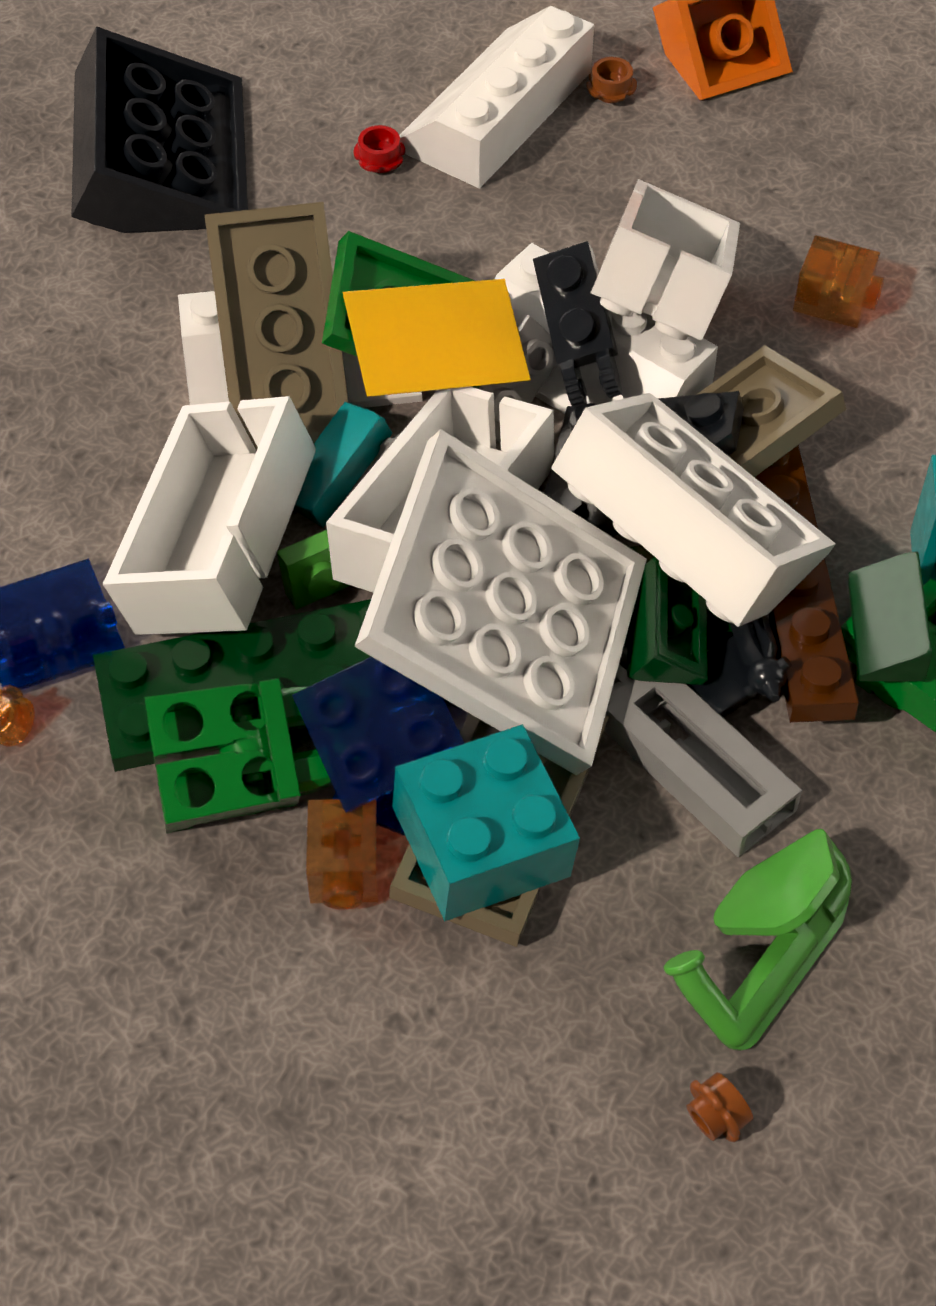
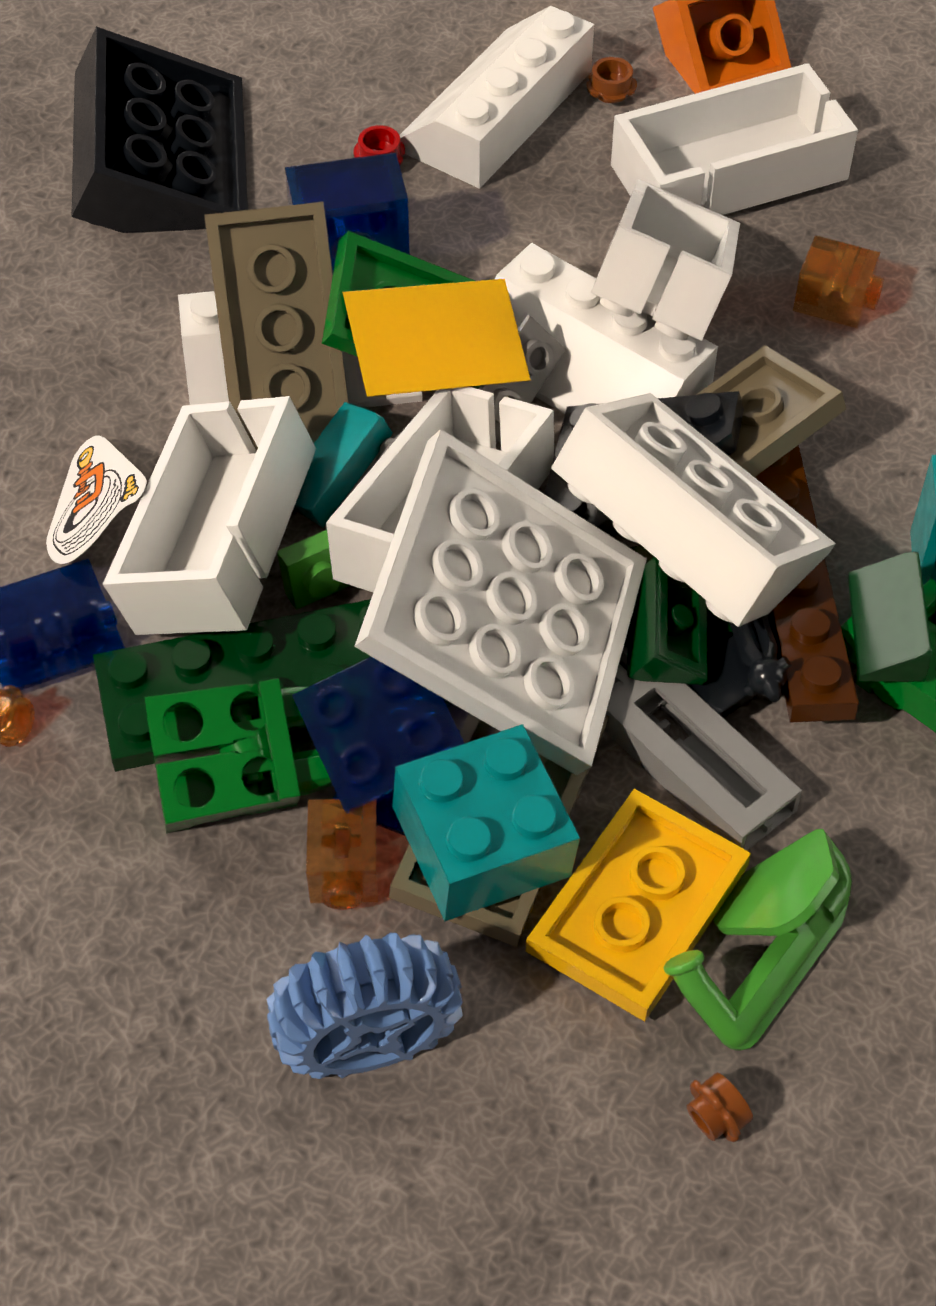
(94, 492): none -> sticker
(358, 197): none -> clear blue brick
(364, 1006): none -> medium blue gear
(577, 320): black hinge -> none
(637, 903): none -> yellow plate
(738, 142): none -> white piece

